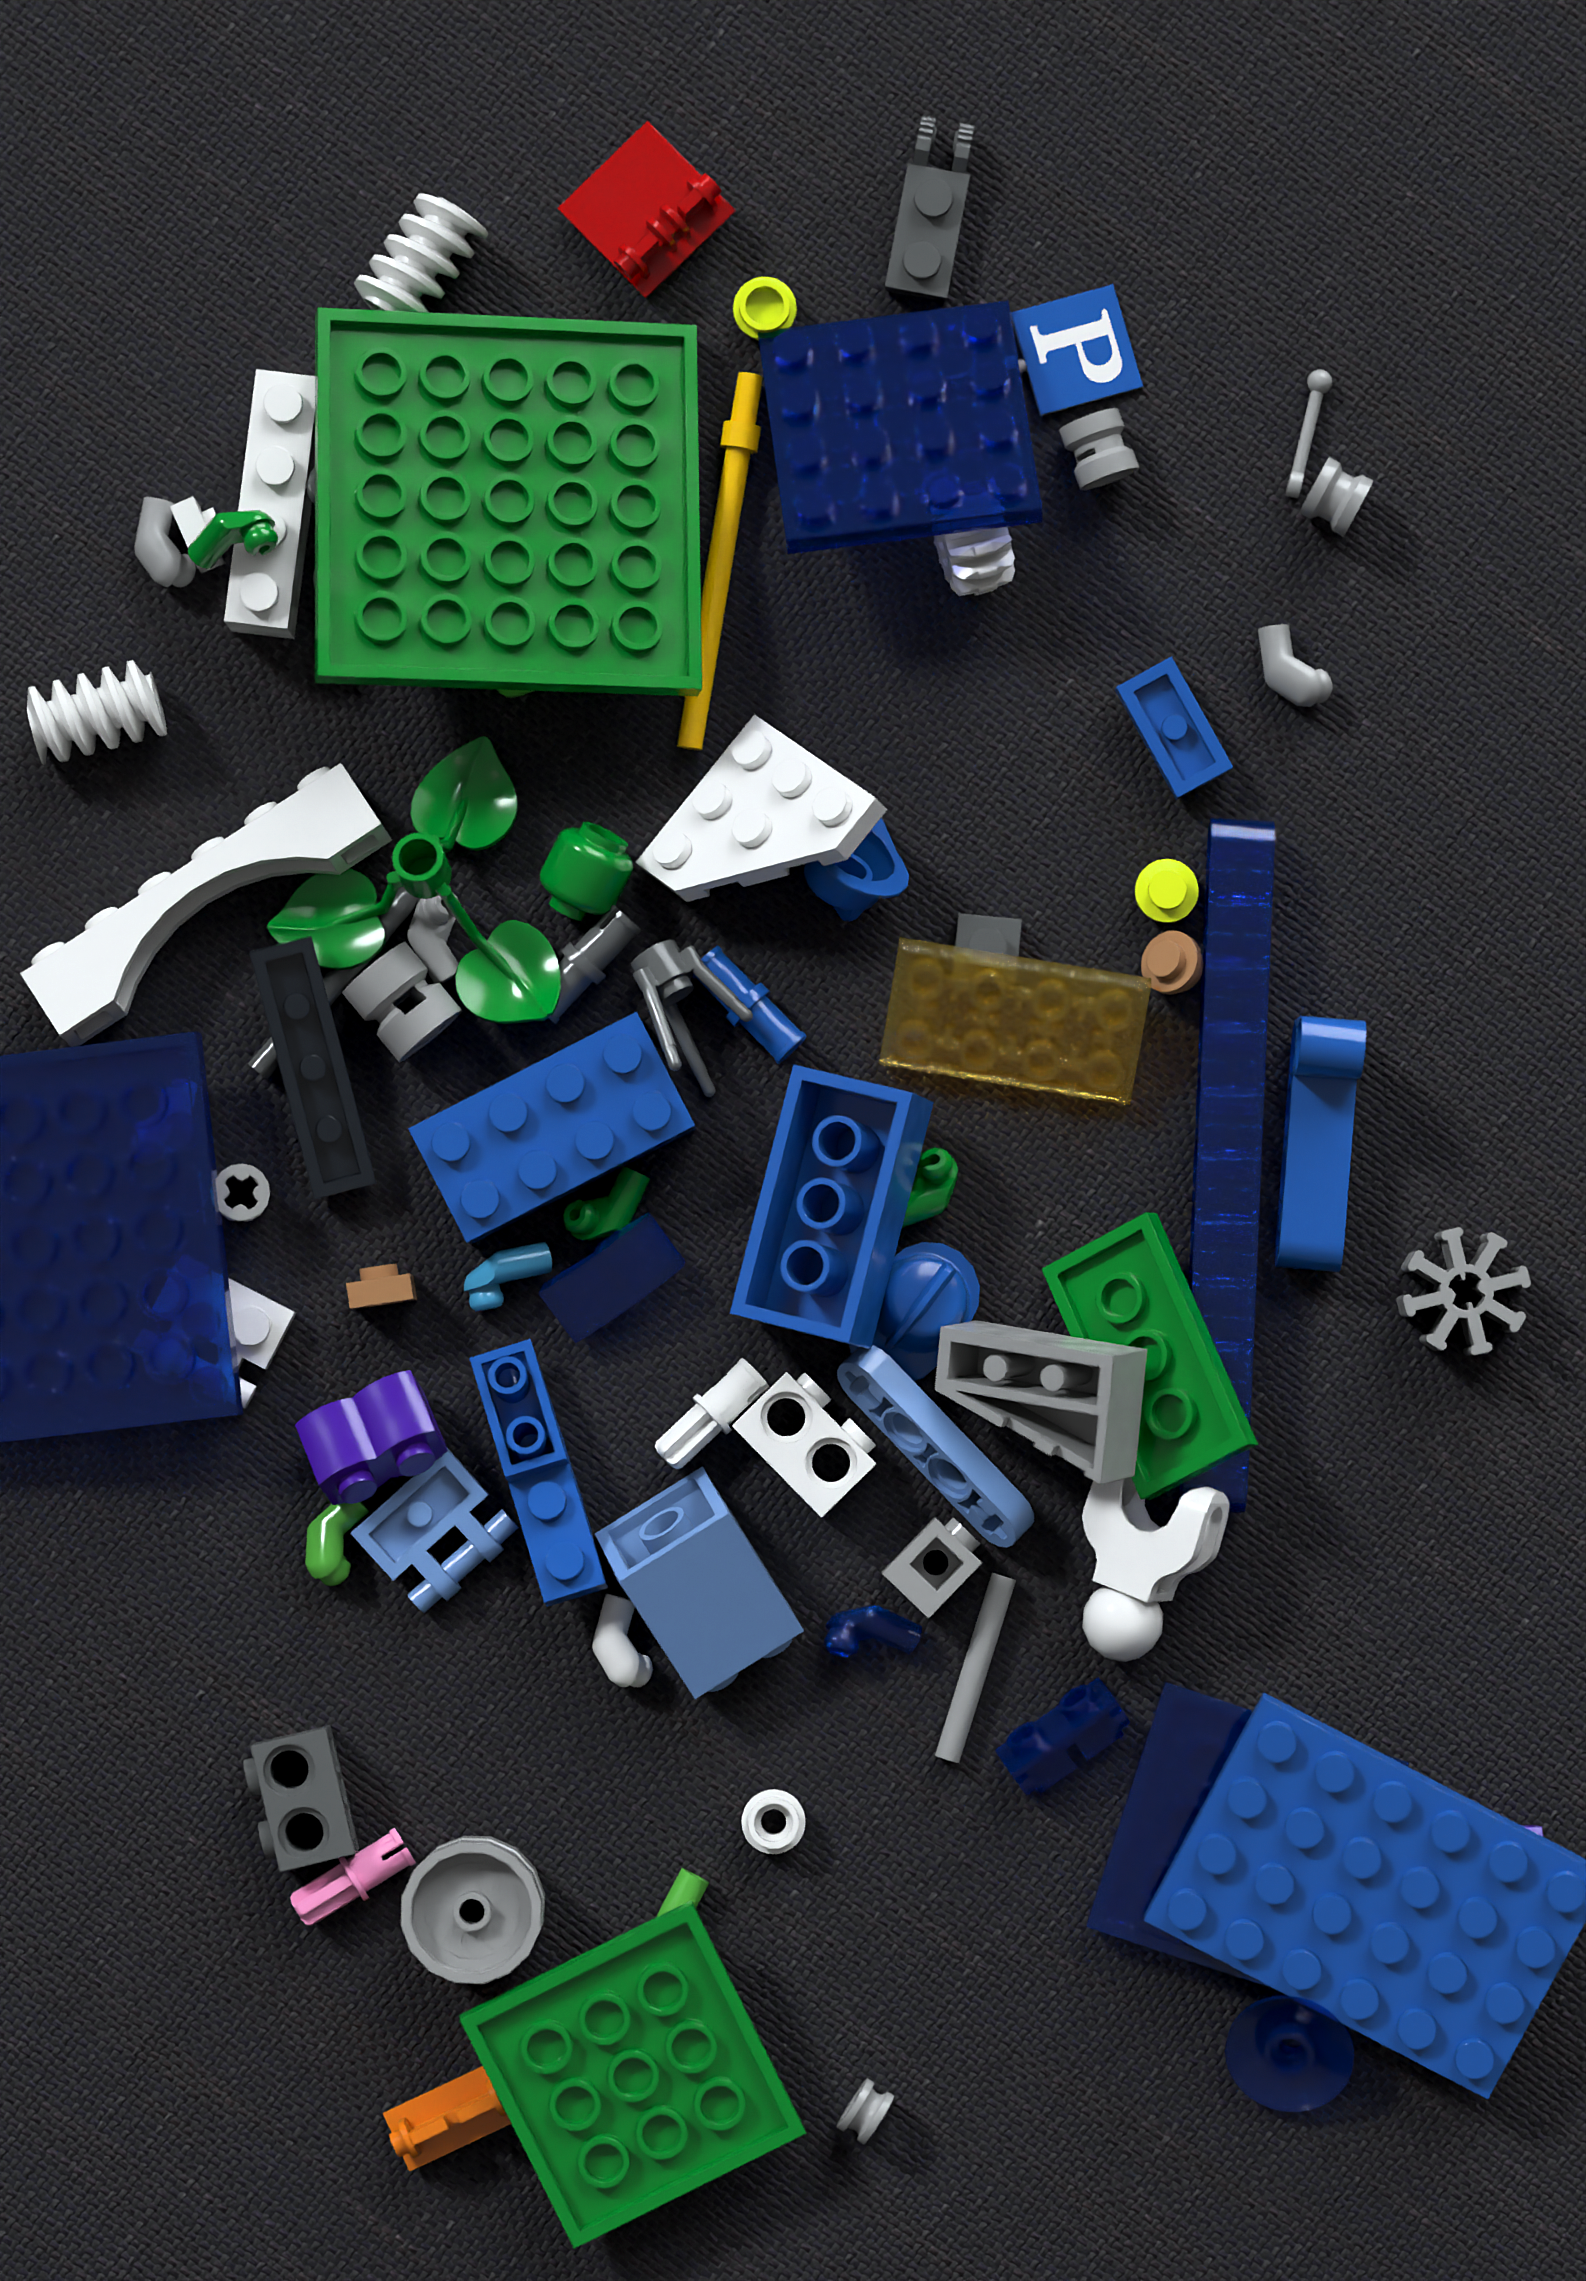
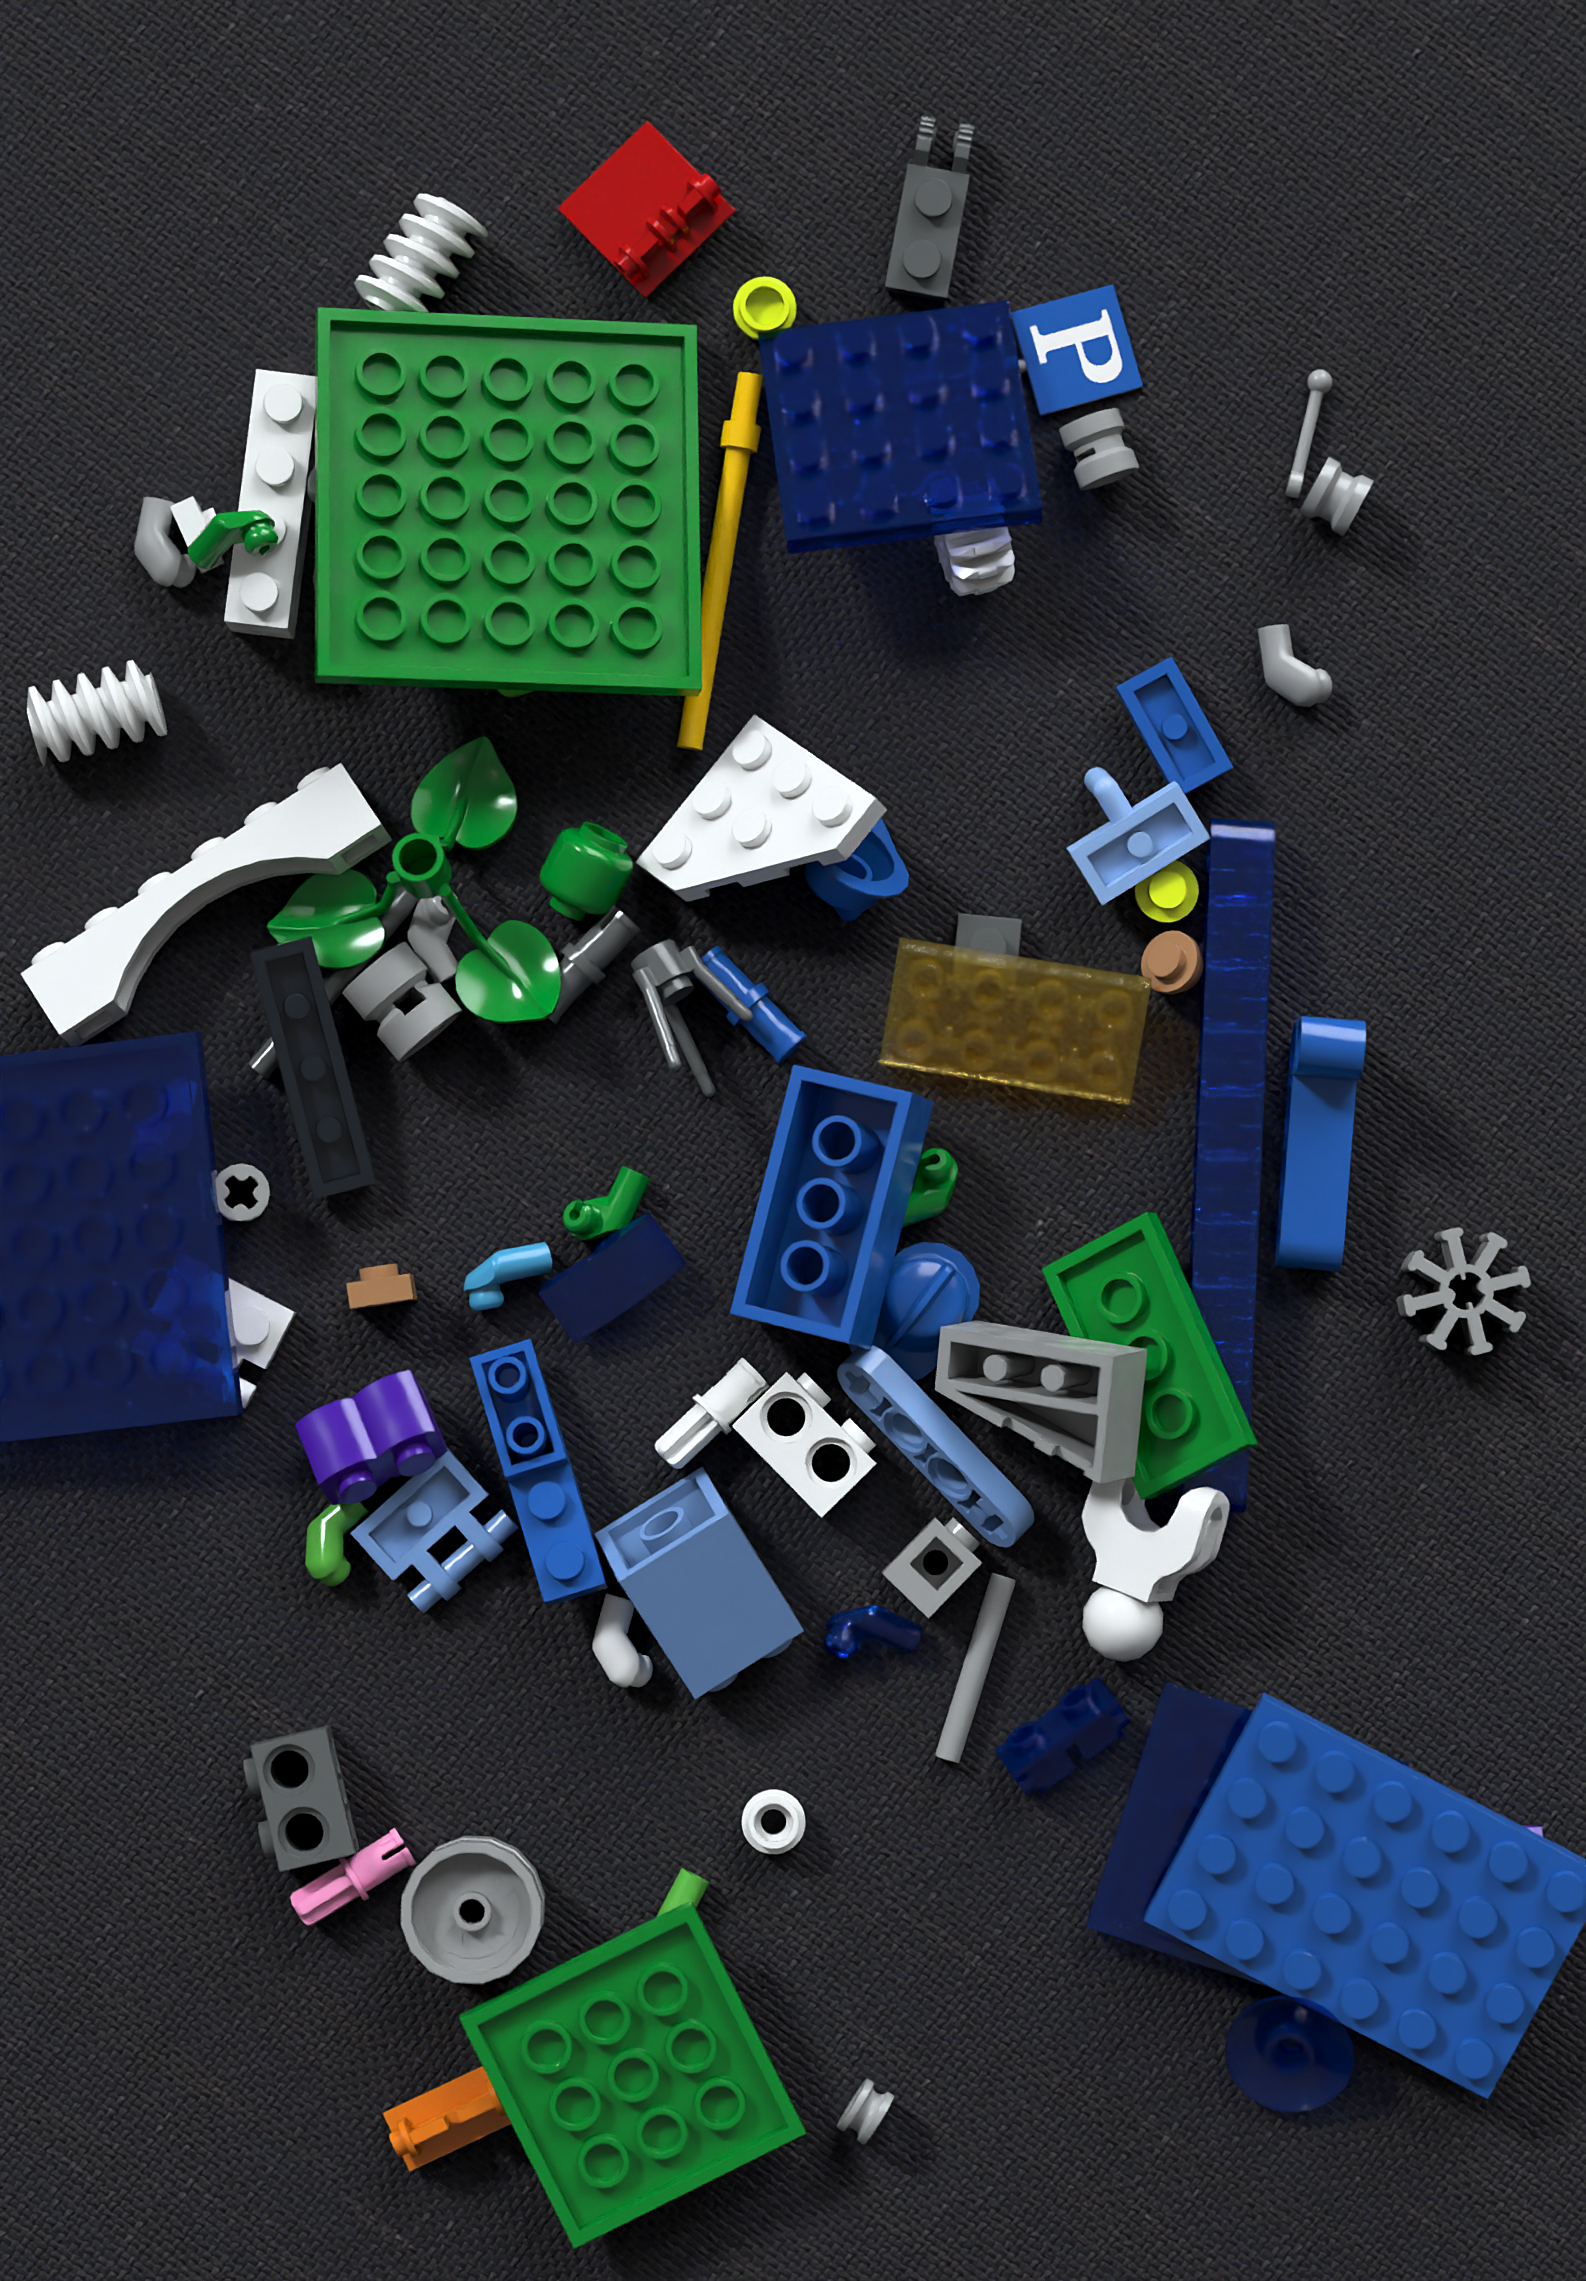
(552, 1128): blue brick -> none
(1136, 837): none -> light blue plate

